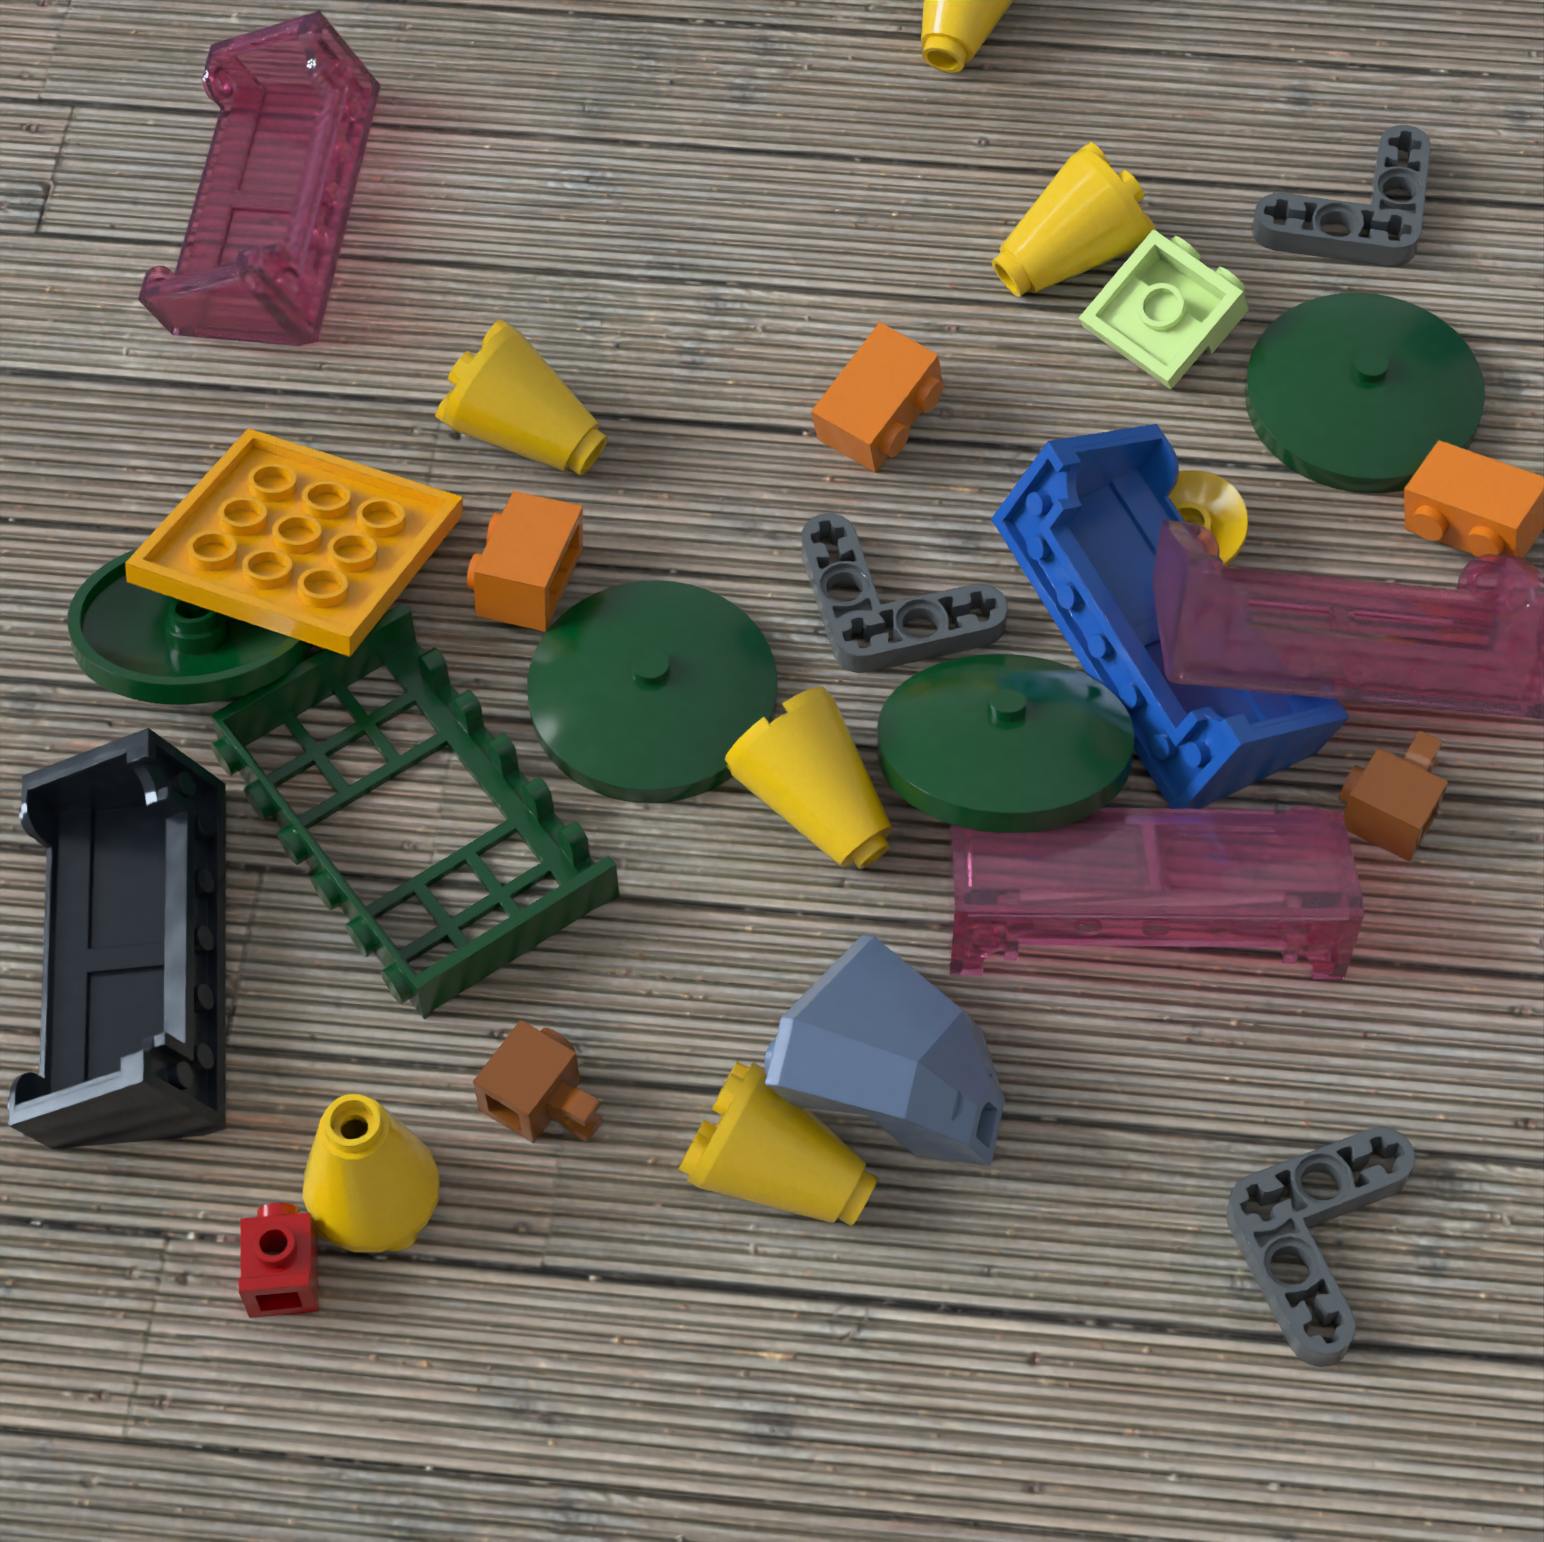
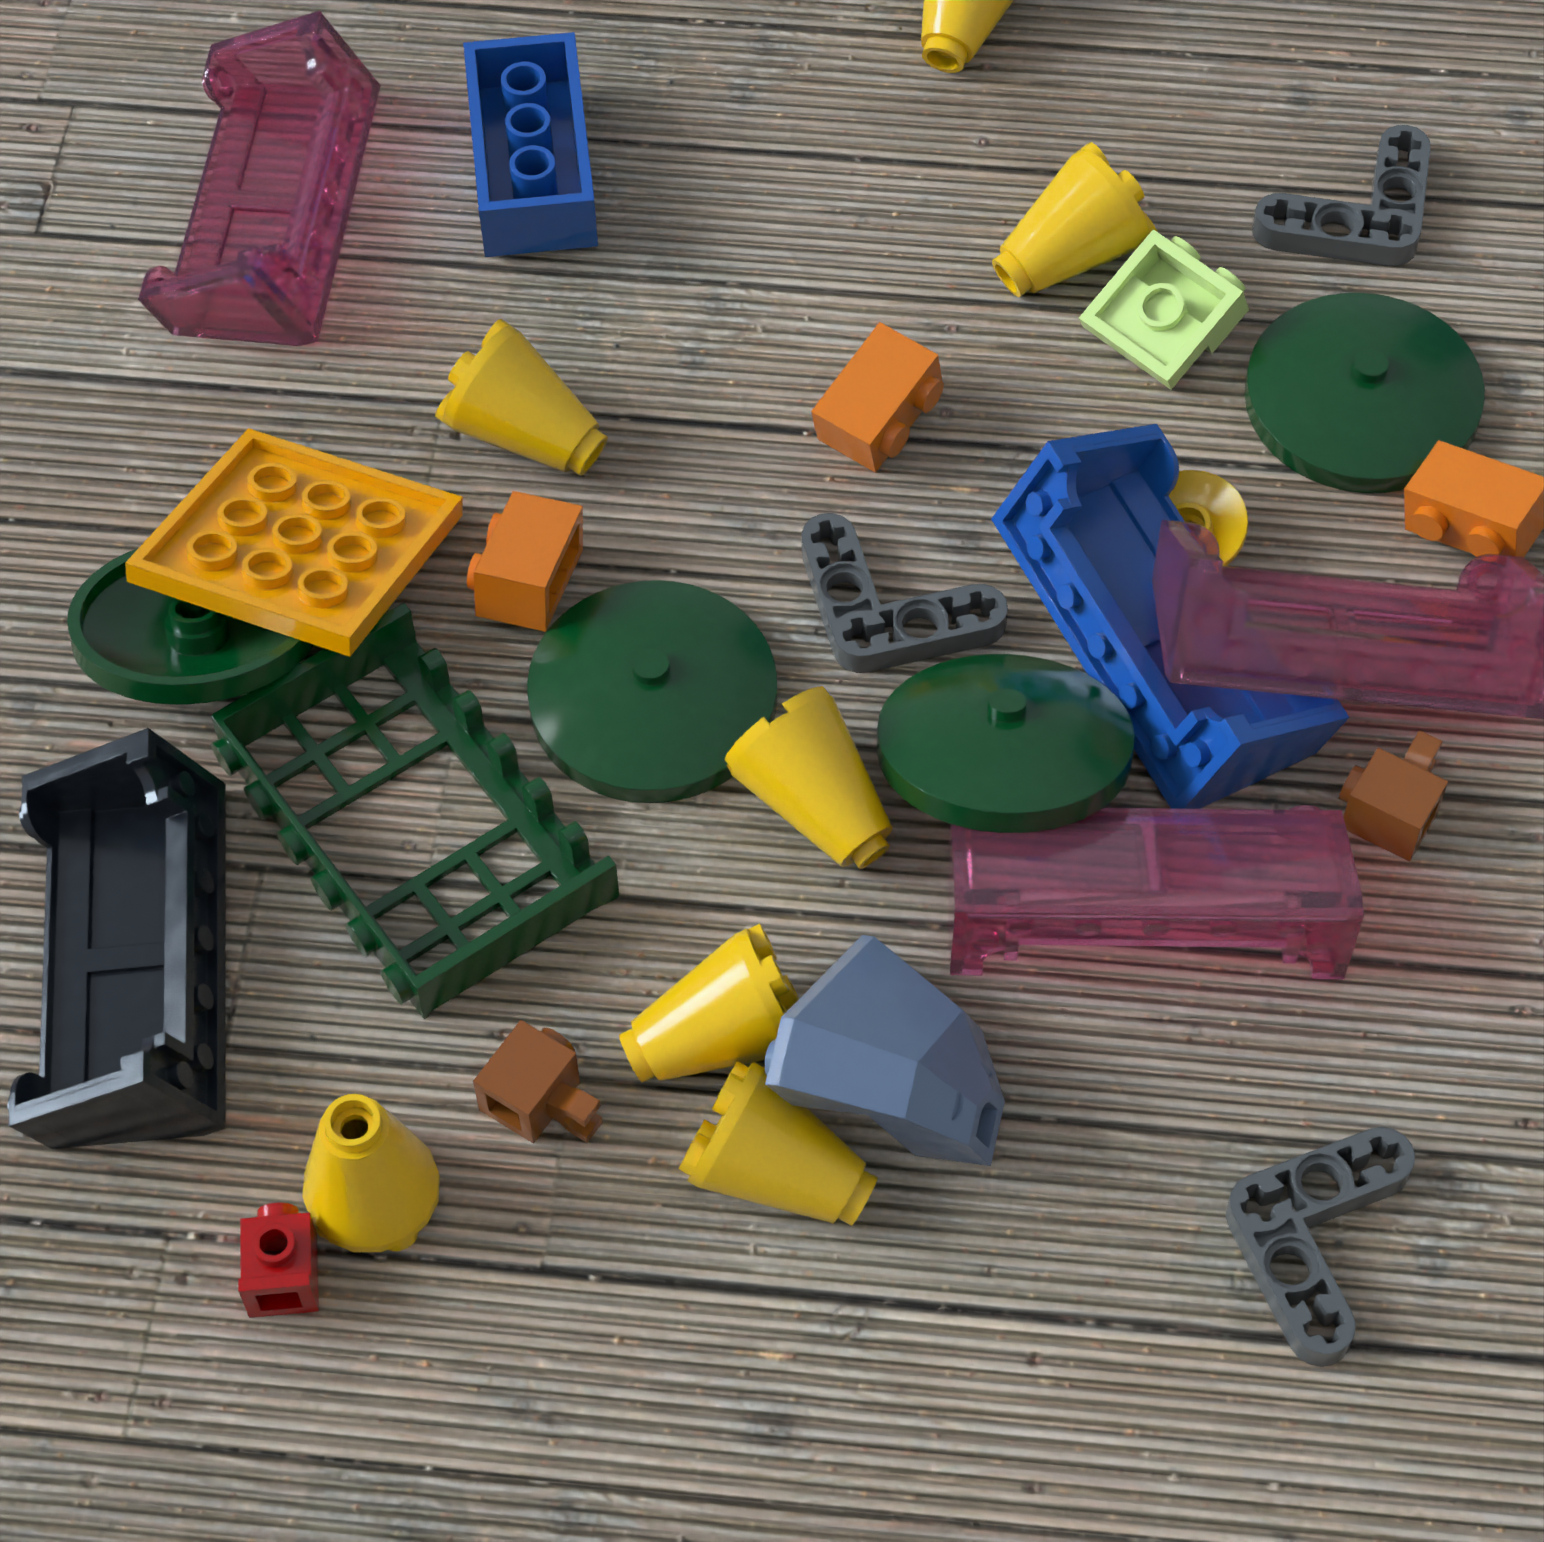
(530, 145): none -> blue brick
(714, 1014): none -> yellow cone

